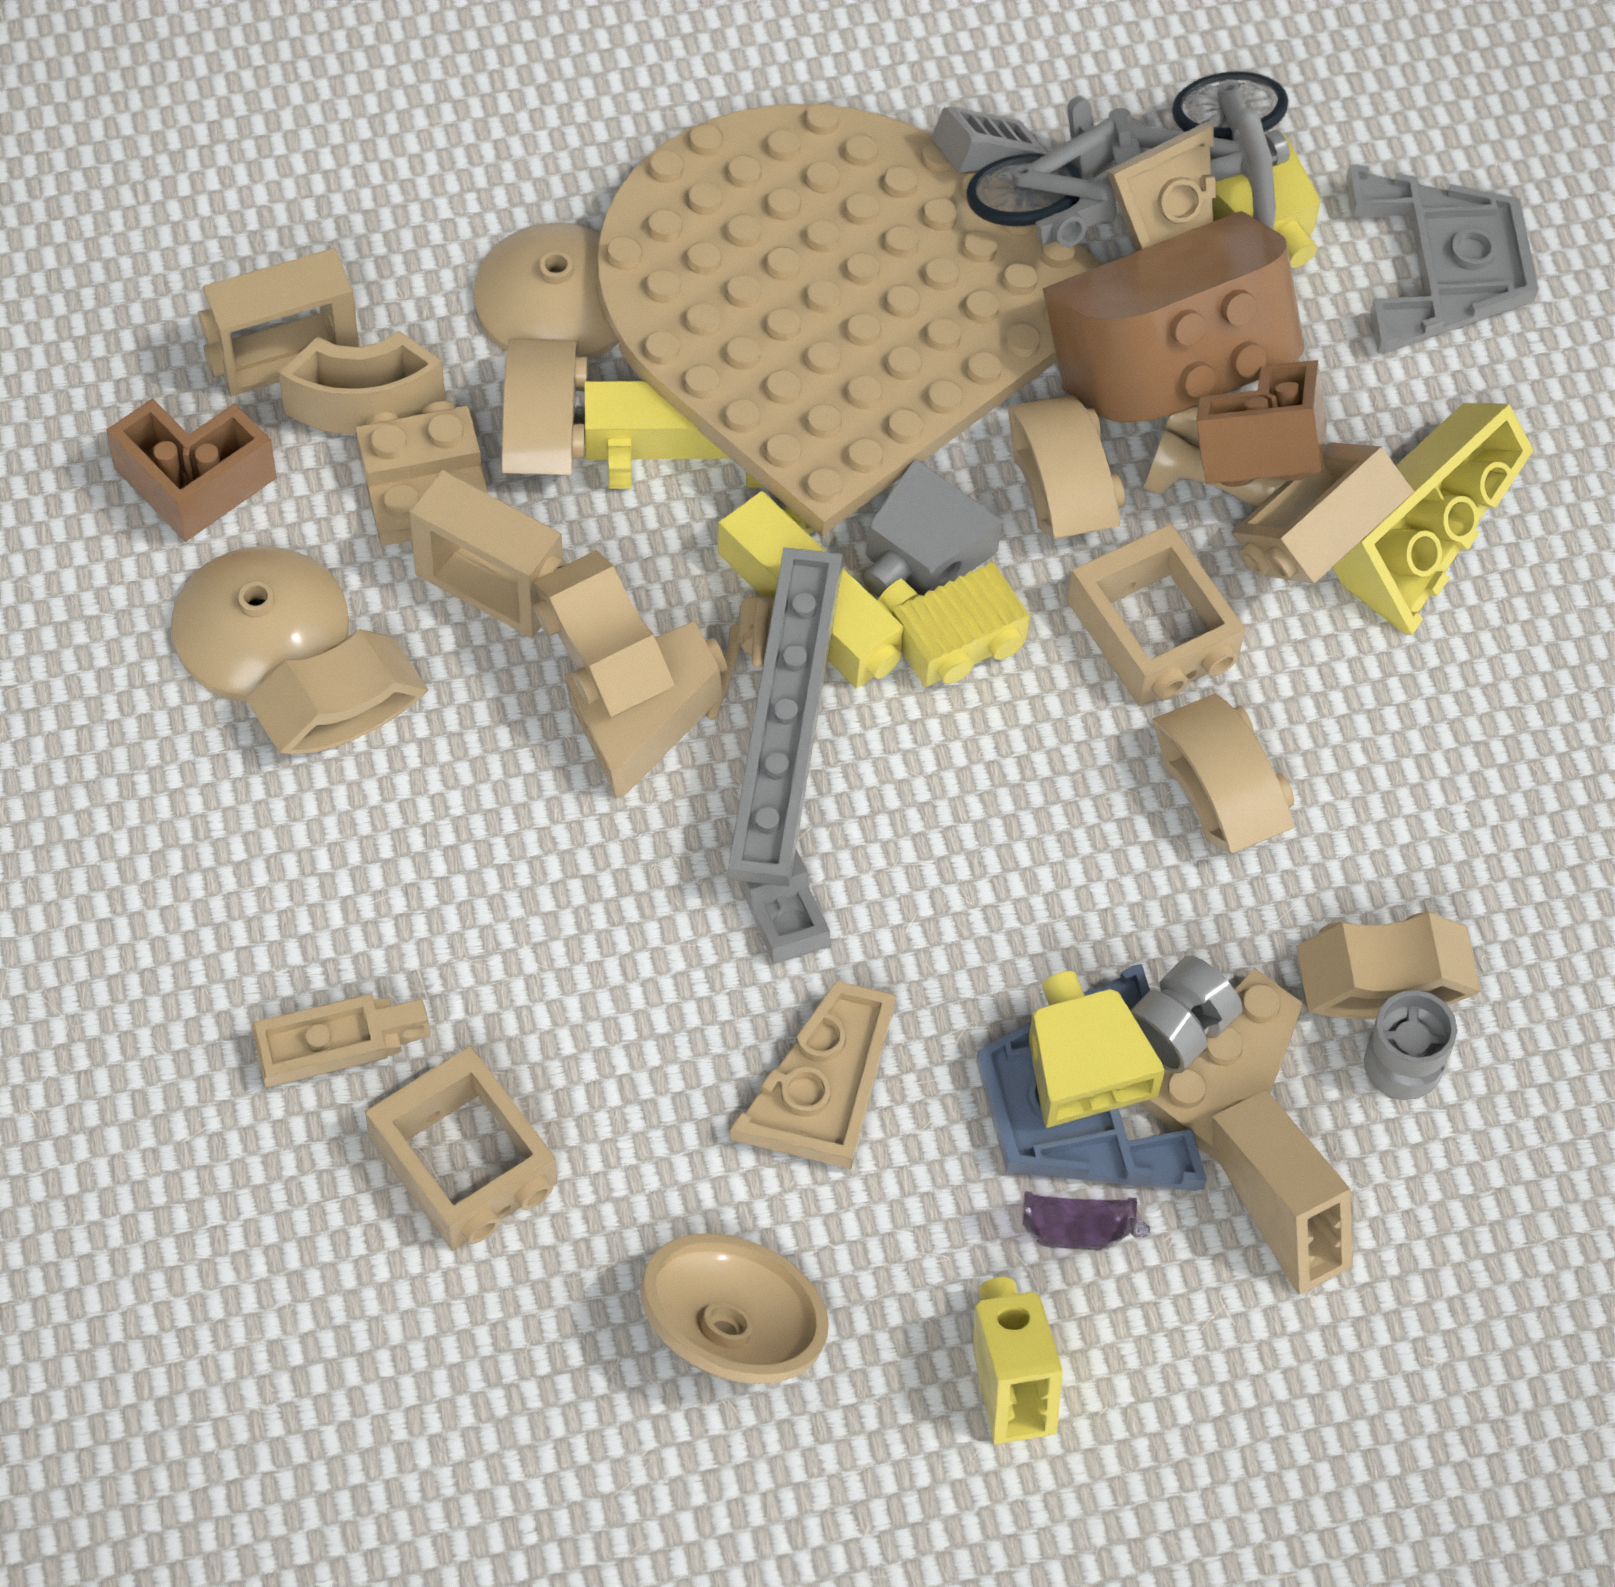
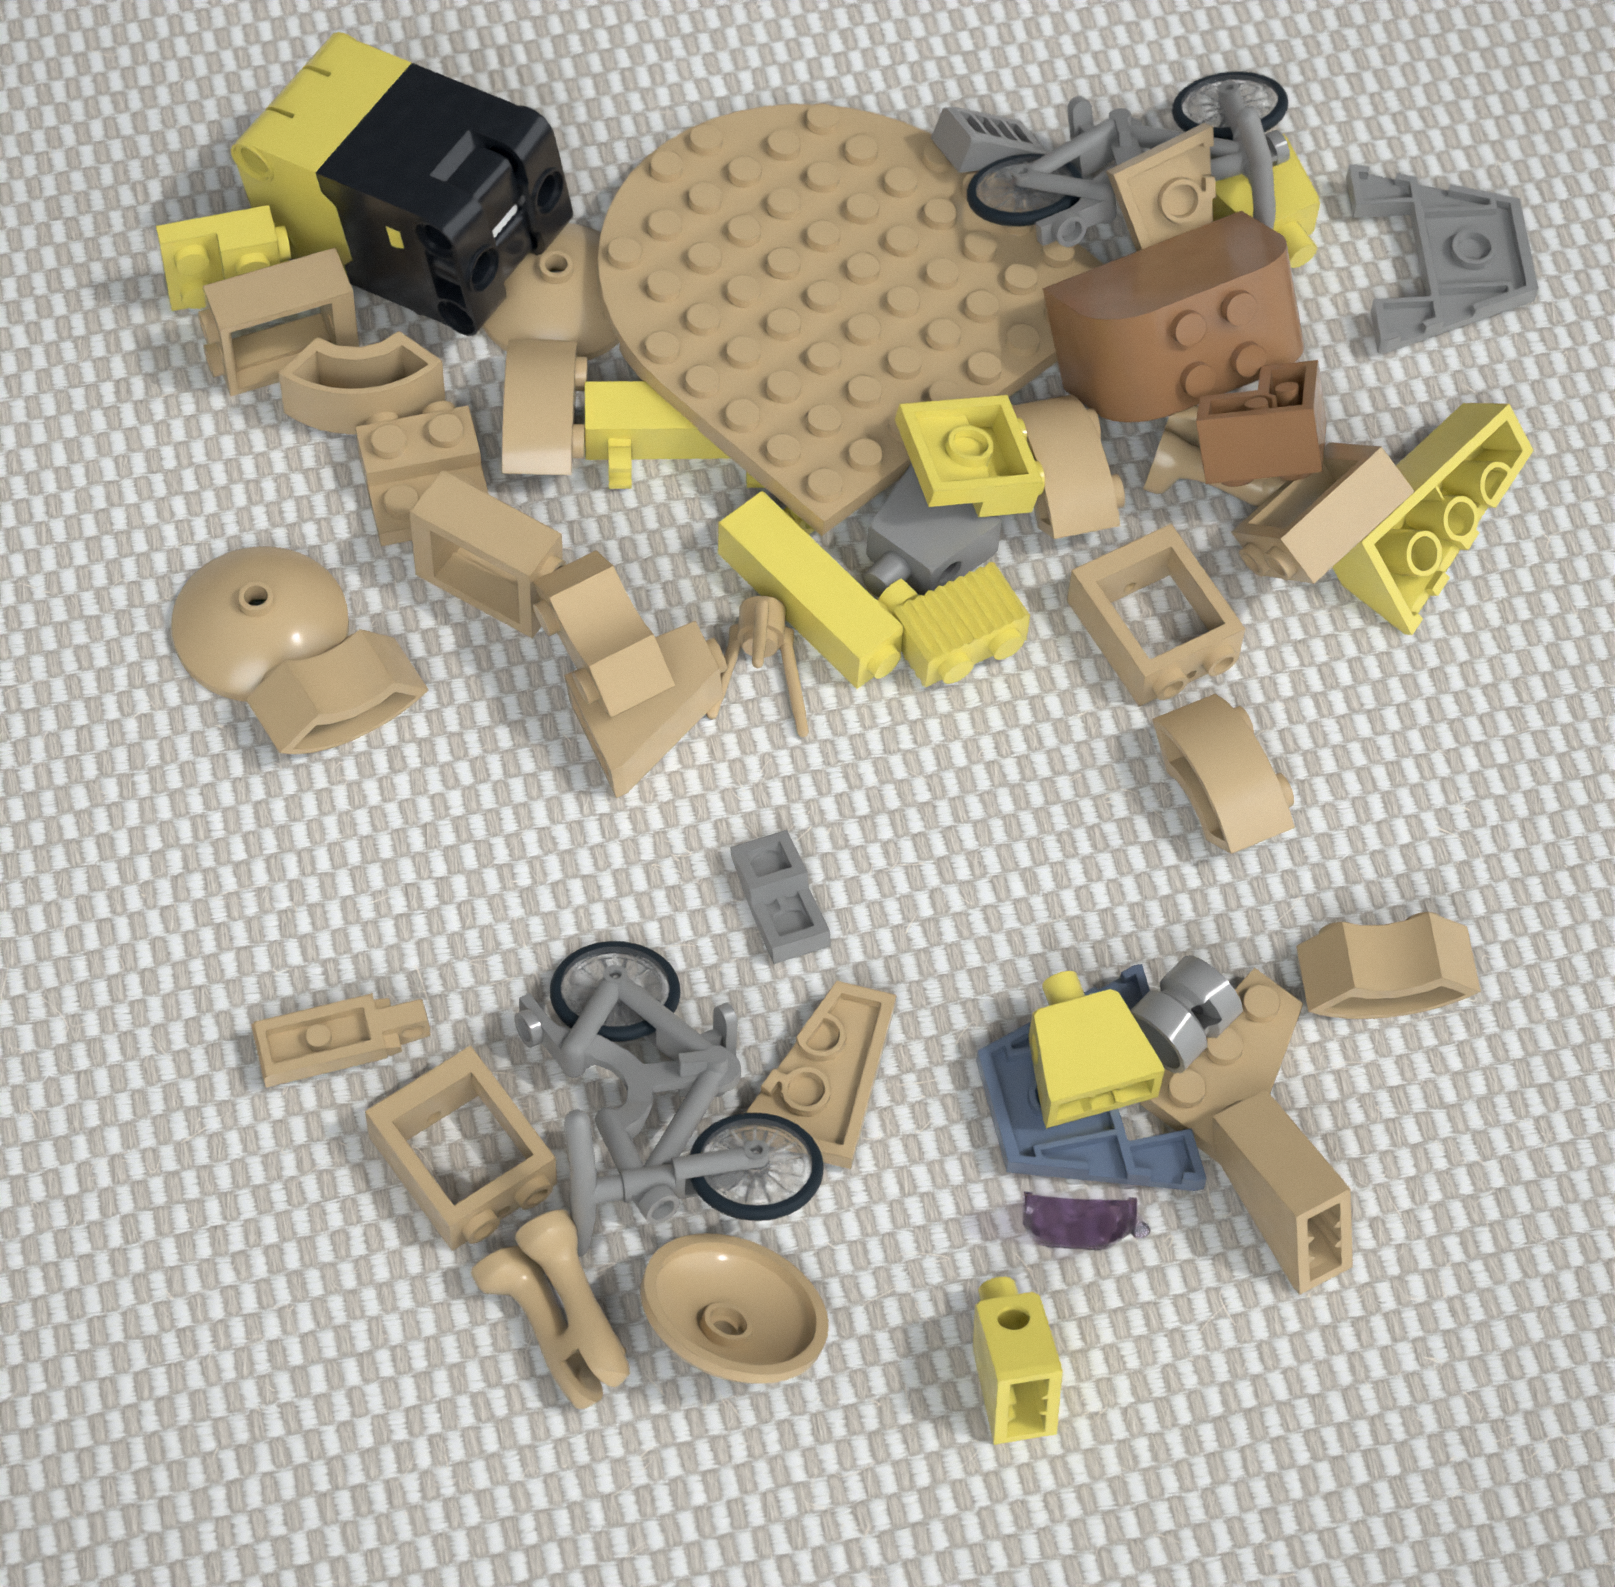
(193, 475): medium nougat brick -> none
(216, 249): none -> light yellow plate
(408, 178): none -> black piece
(575, 1352): none -> tan piece
(739, 1165): none -> light grey piece
(785, 717): light grey plate -> none
(971, 454): none -> light yellow plate
(1410, 1044): light grey wheel -> none

